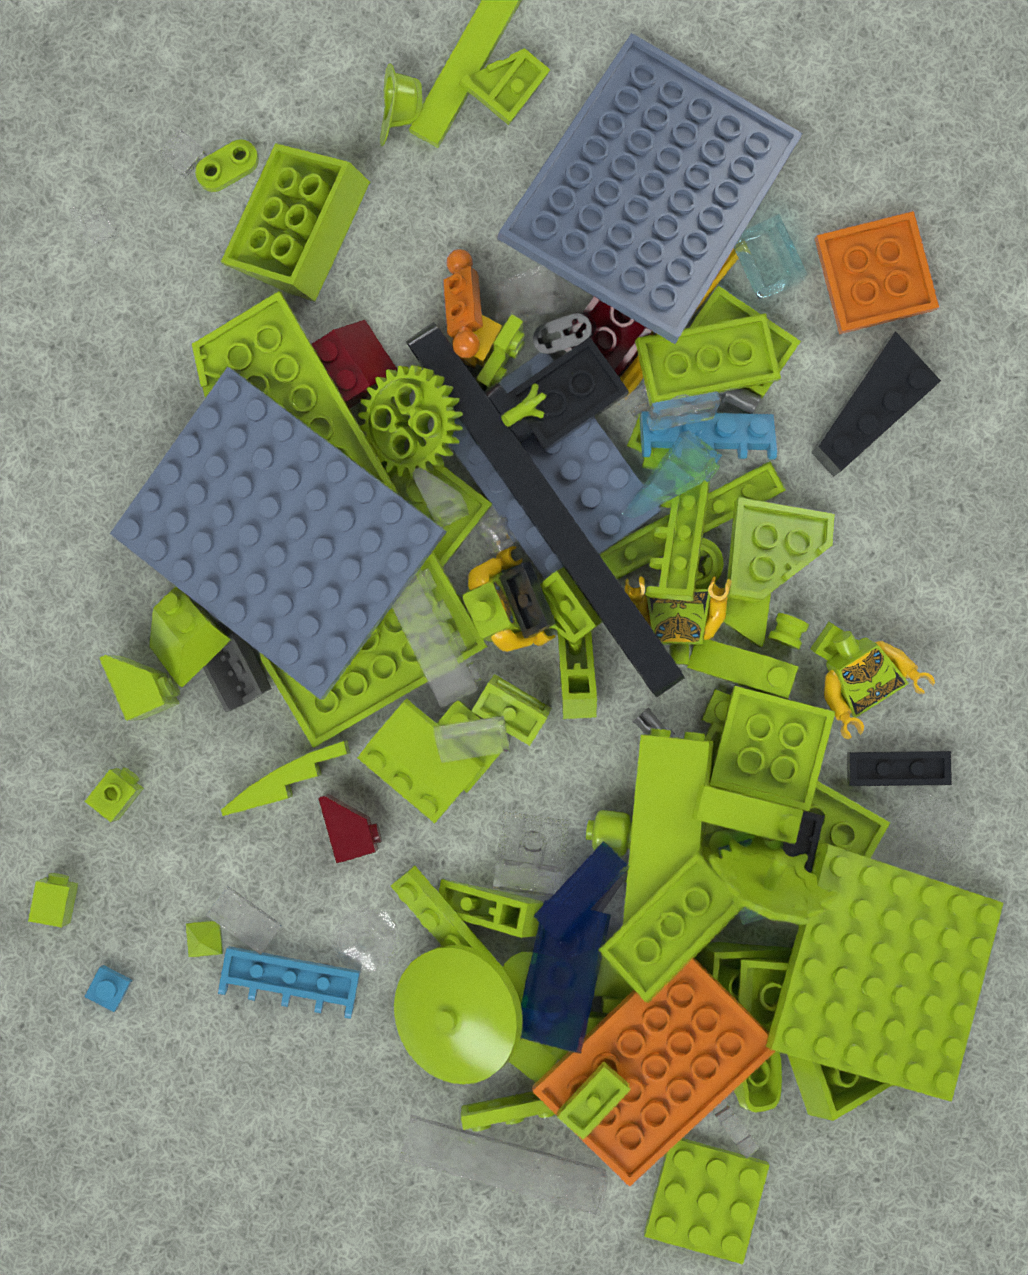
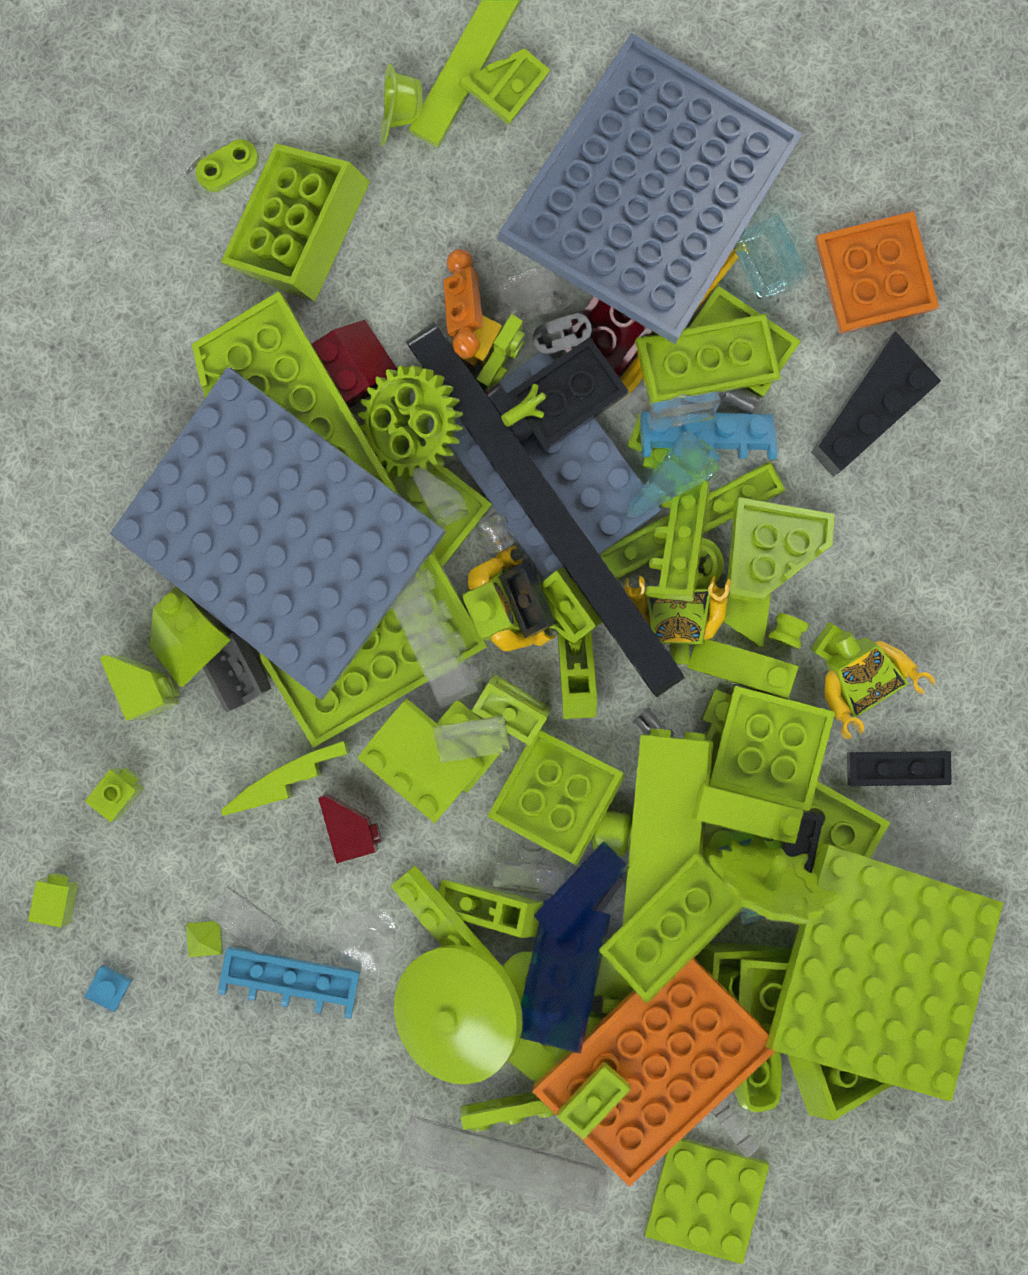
(556, 796): none -> lime plate

